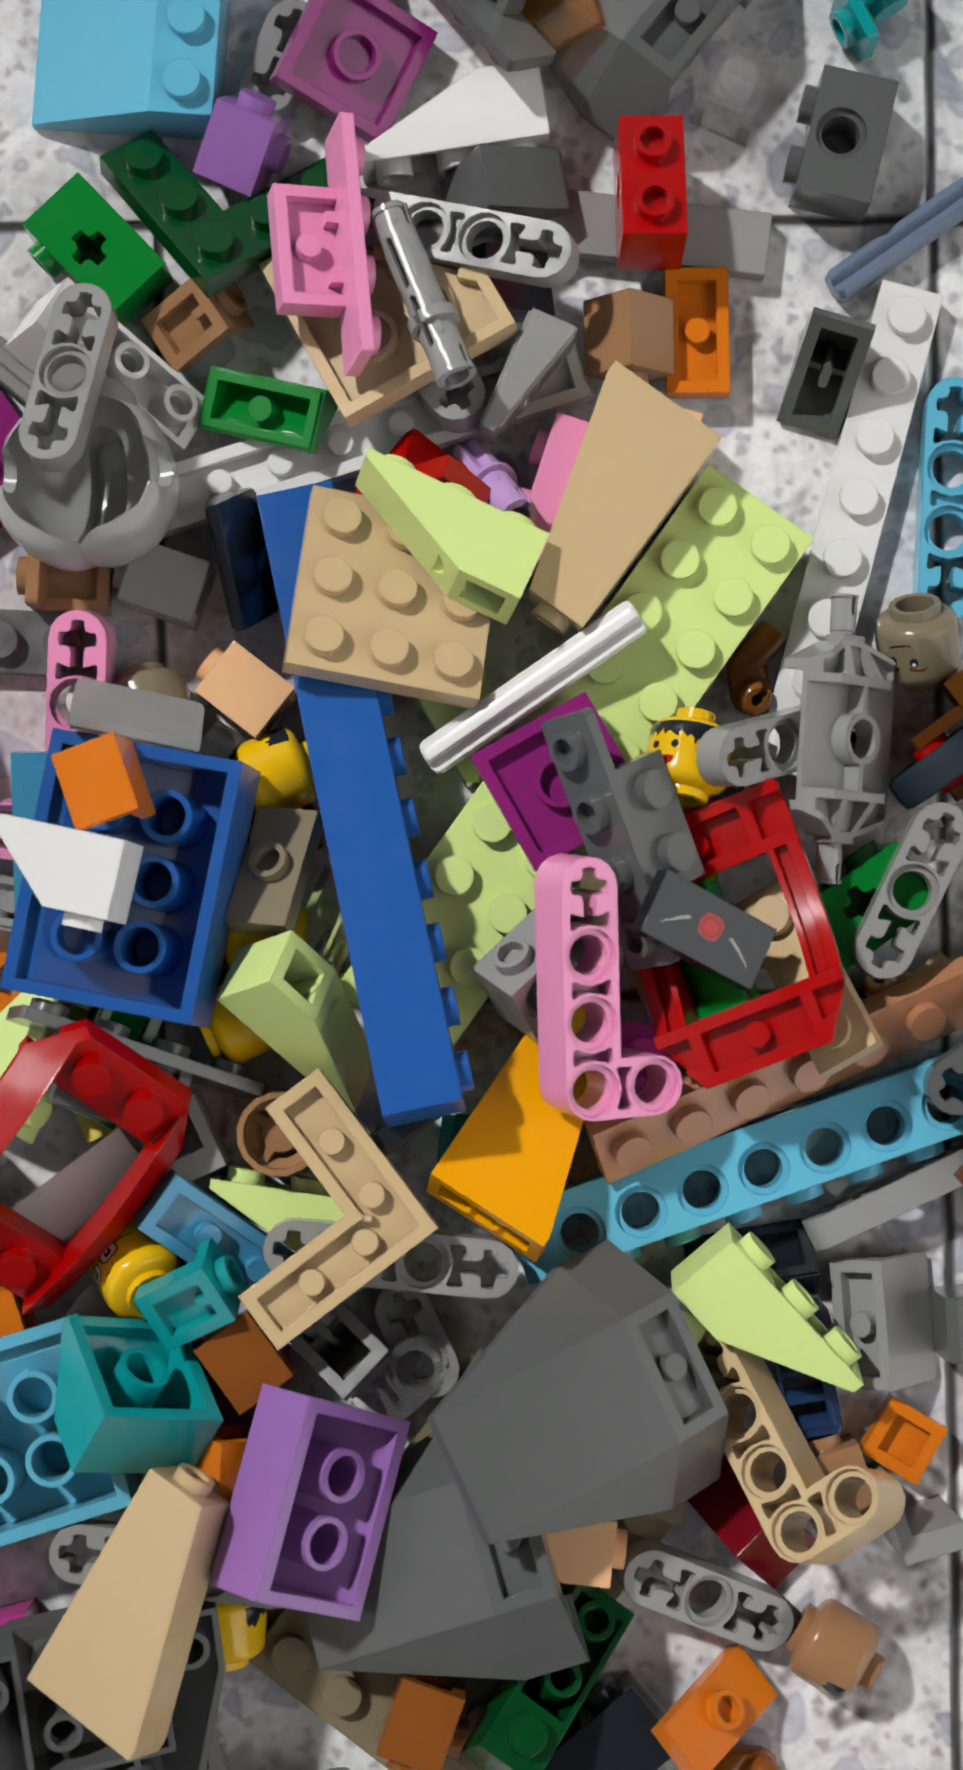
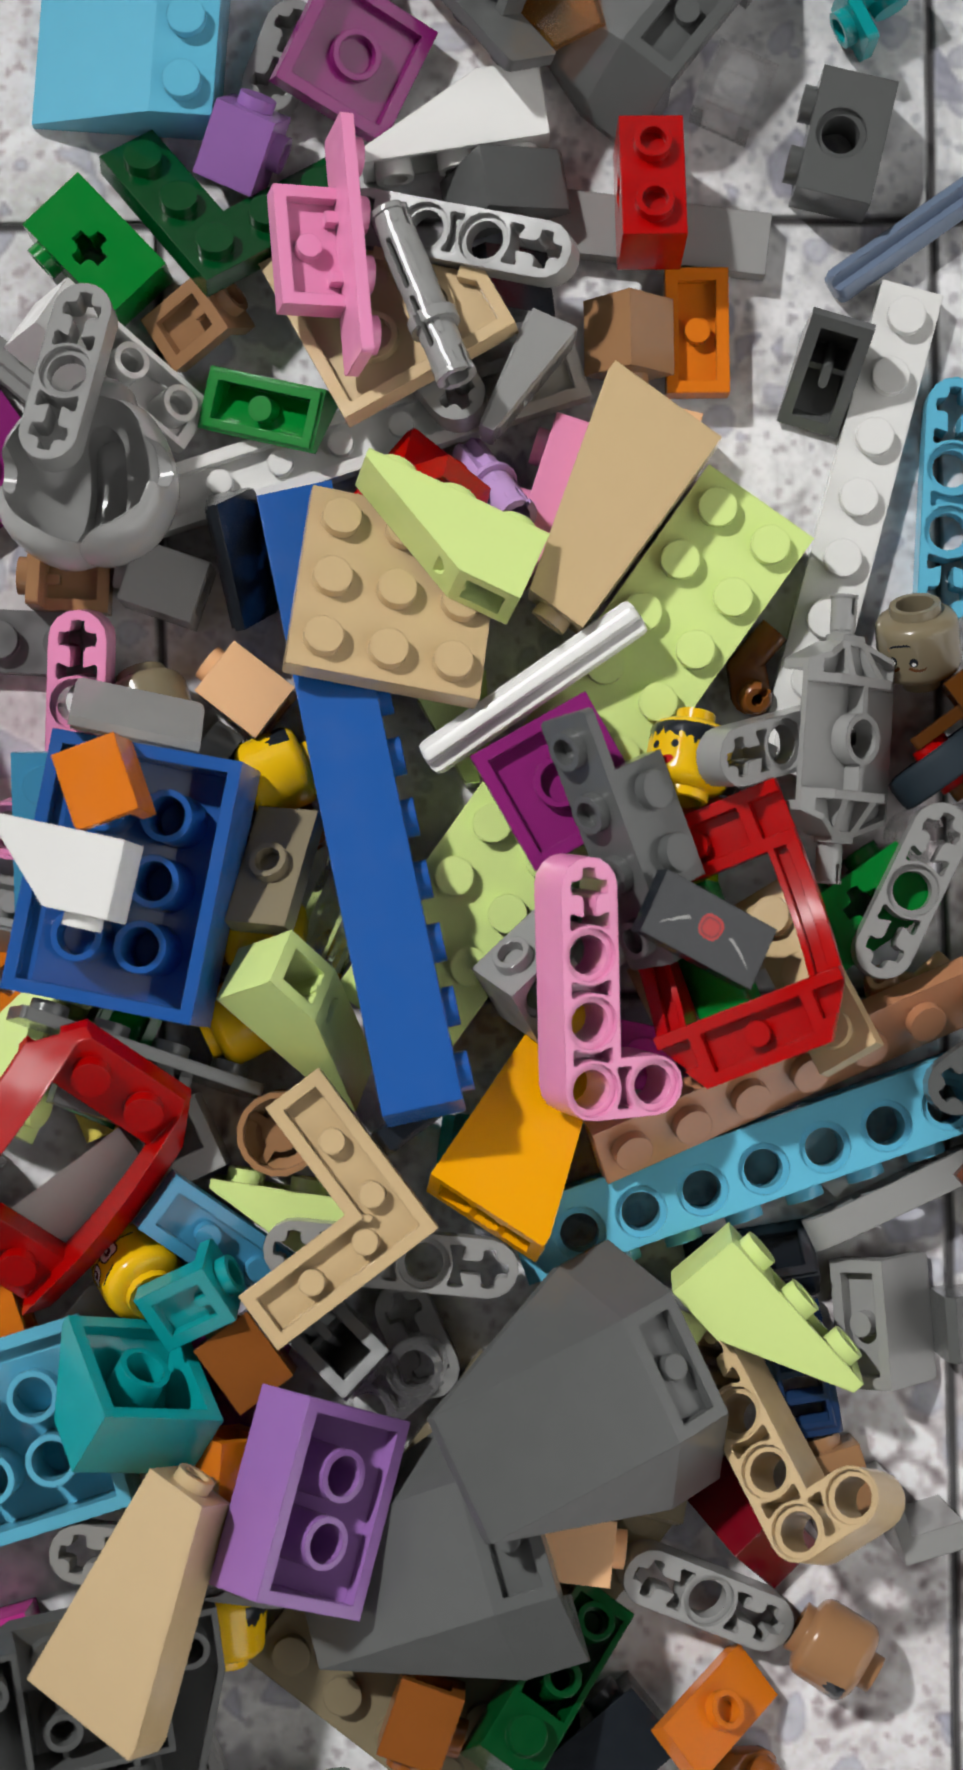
(902, 1438): orange plate -> none

